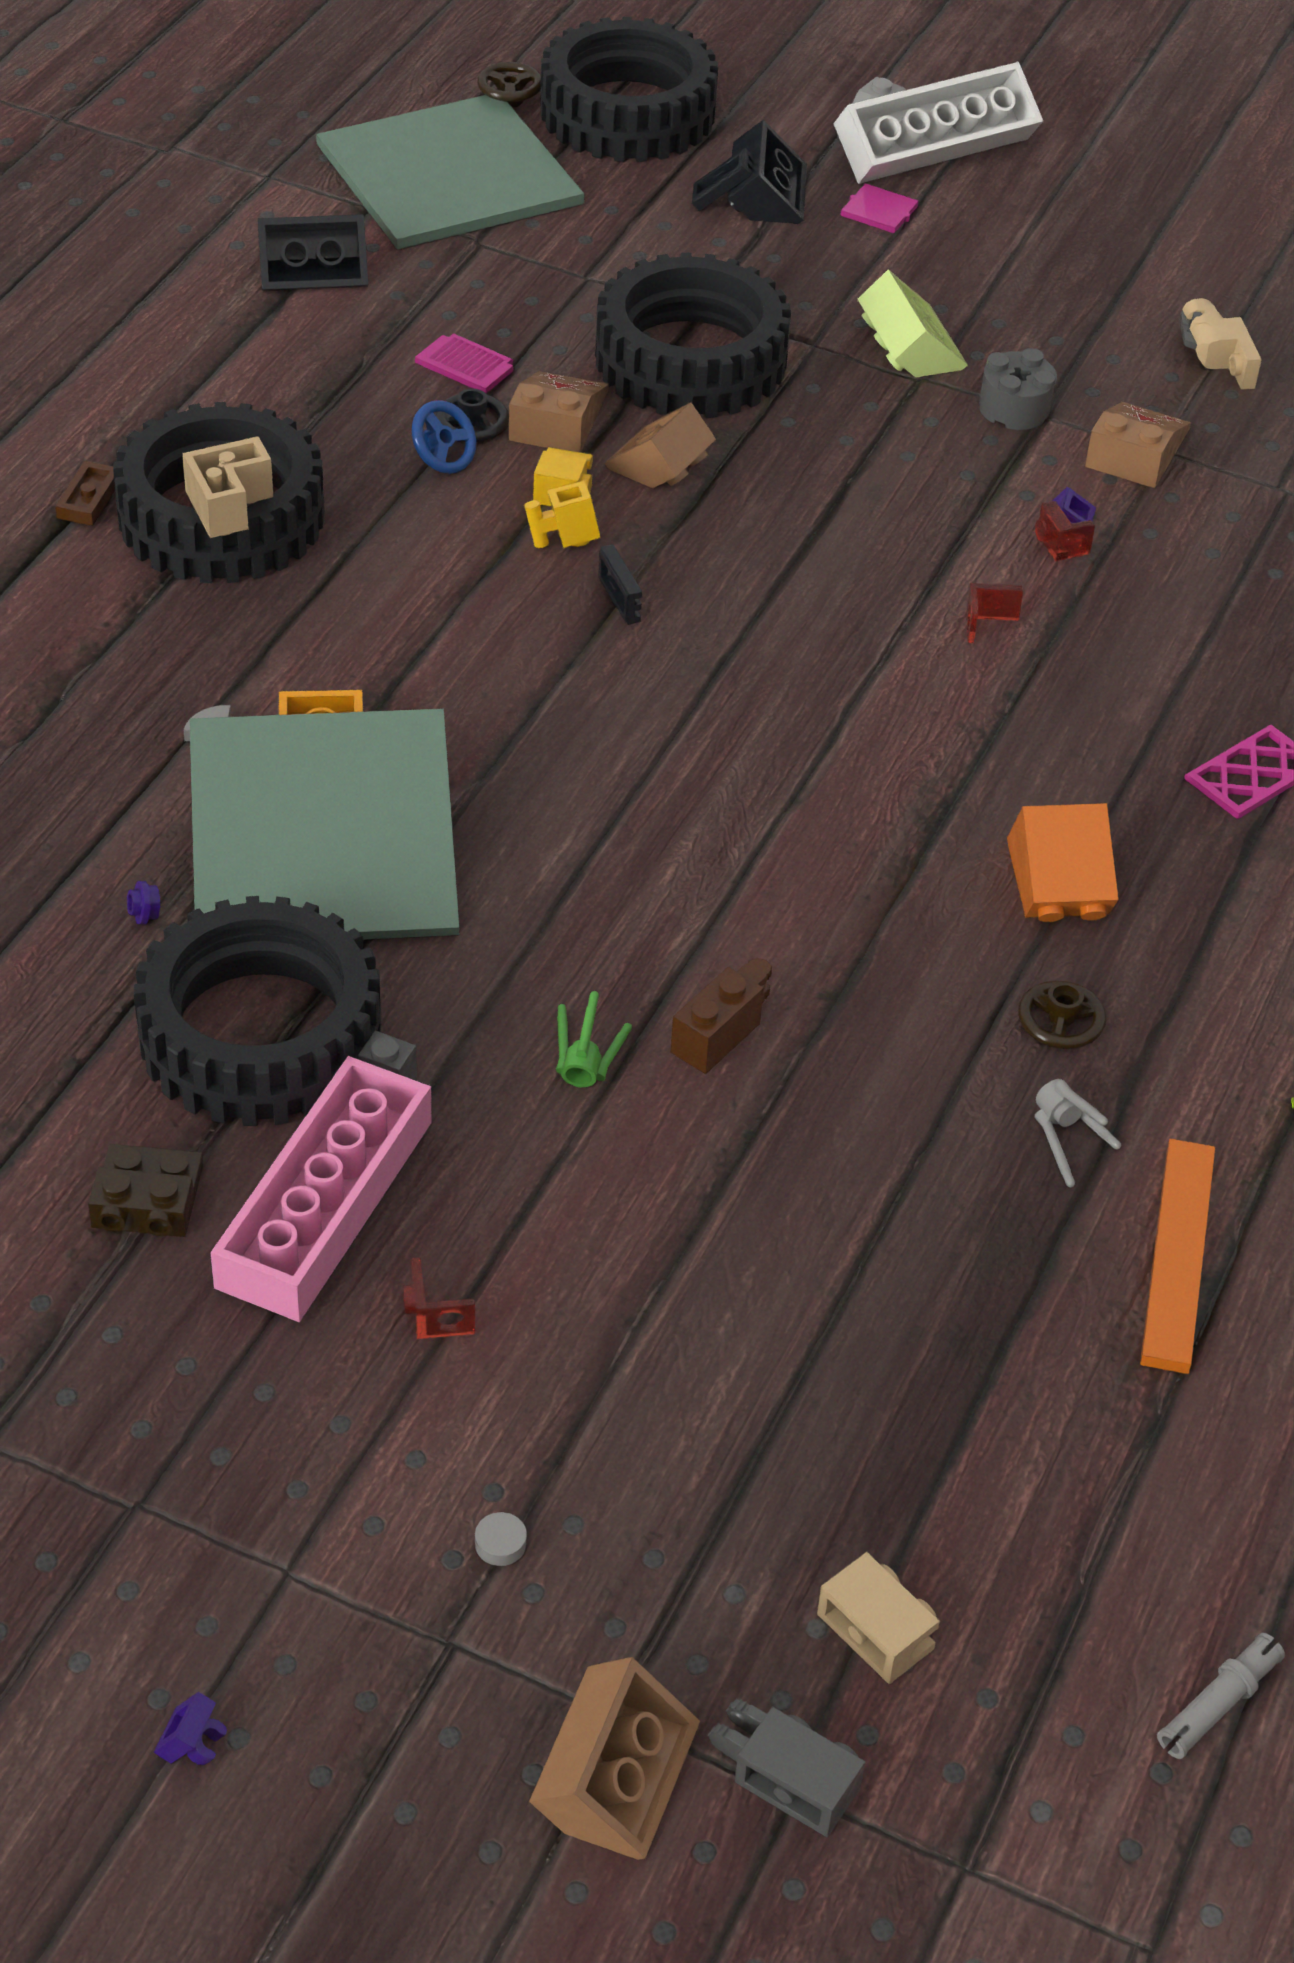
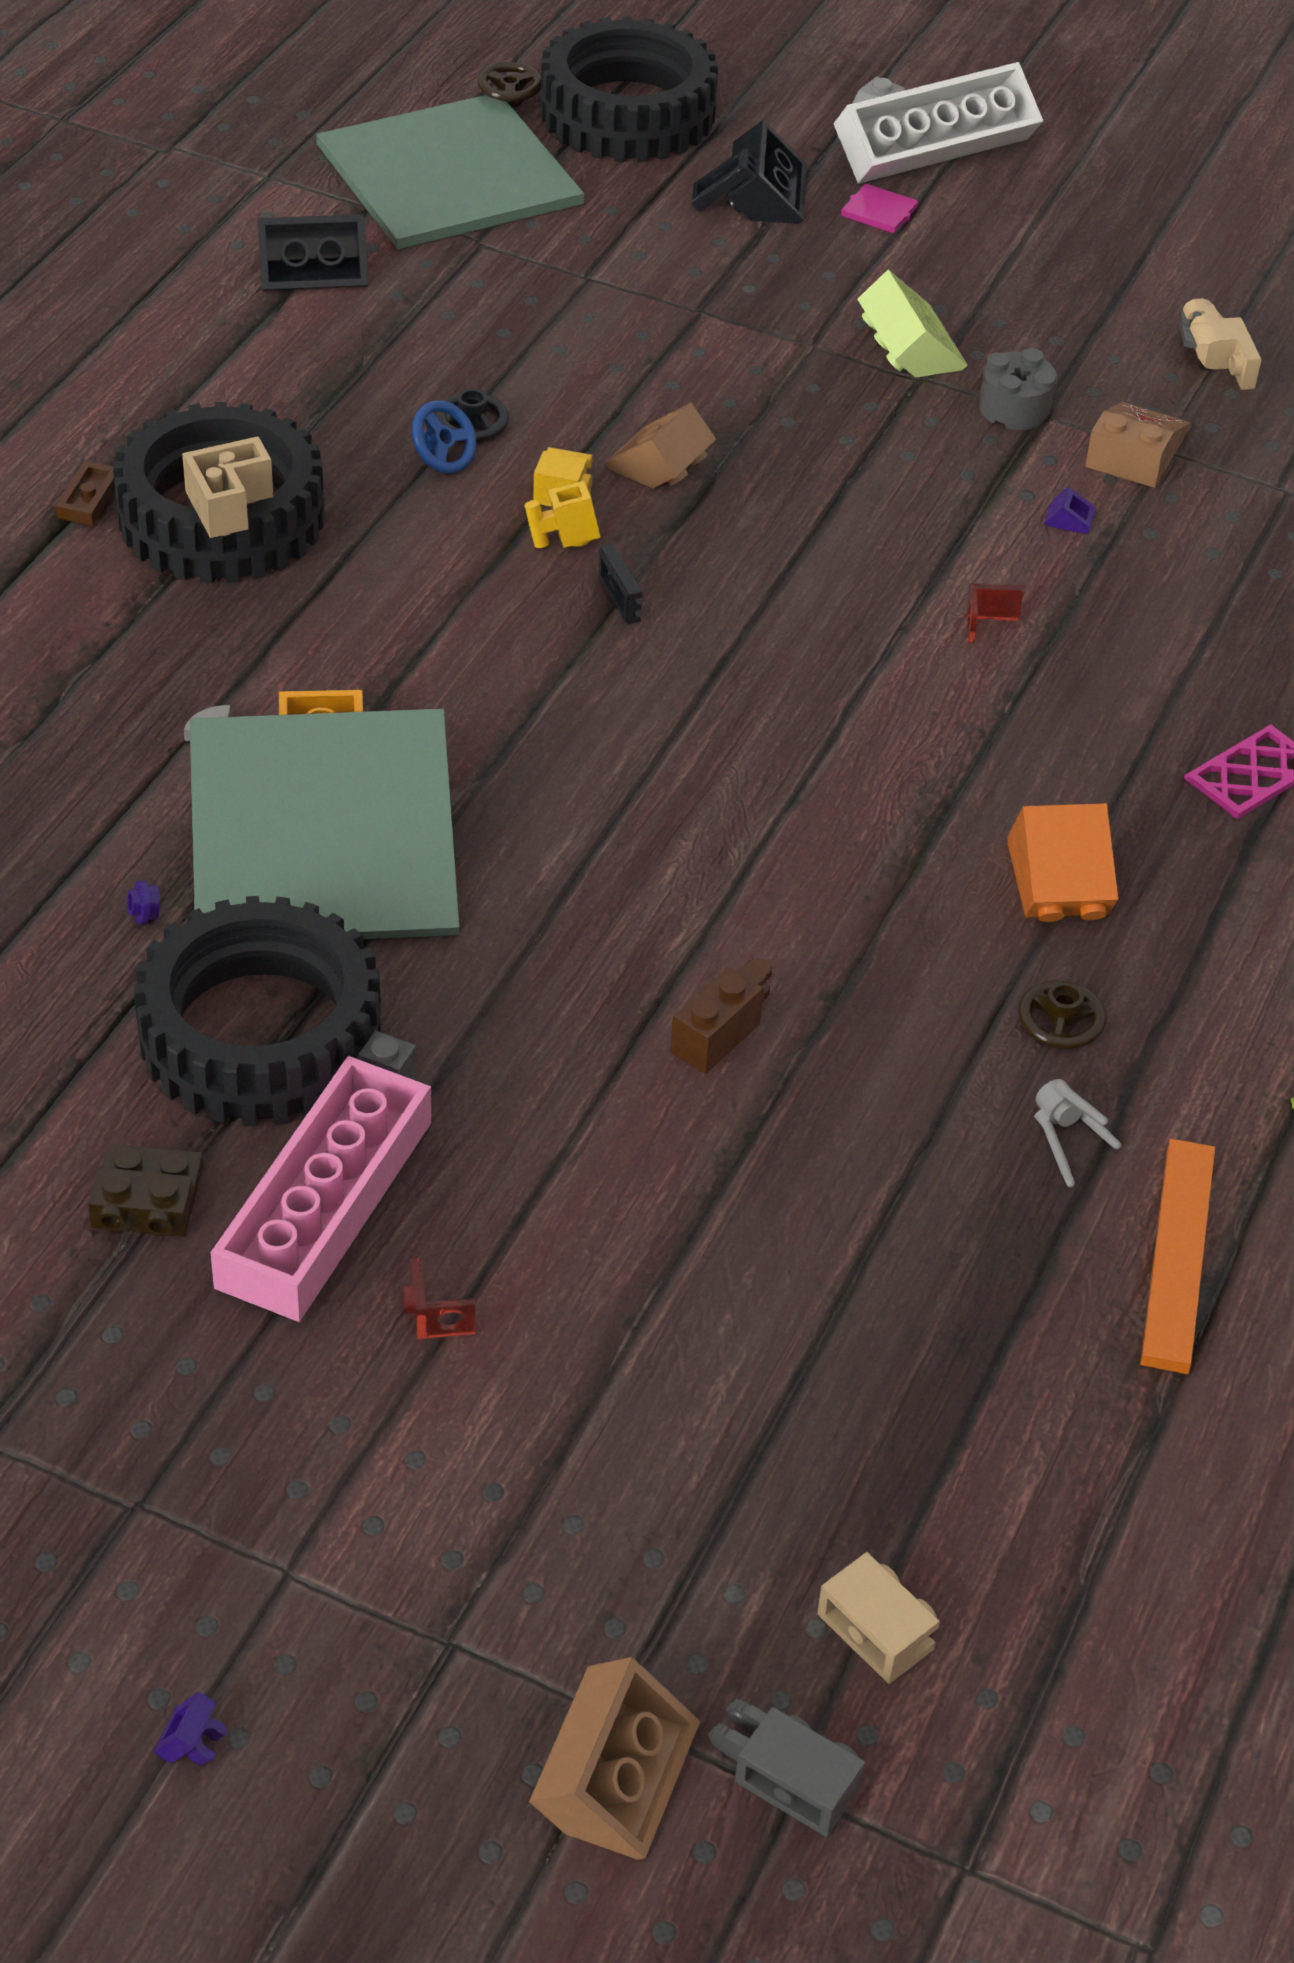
(466, 362): dark pink window -> none
(500, 1539): light grey tile -> none
(555, 410): medium nougat slope -> none
(582, 1061): bright green plant -> none
(695, 292): black tyre -> none
(1060, 536): clear red bracket -> none
(1235, 1681): light grey pin -> none

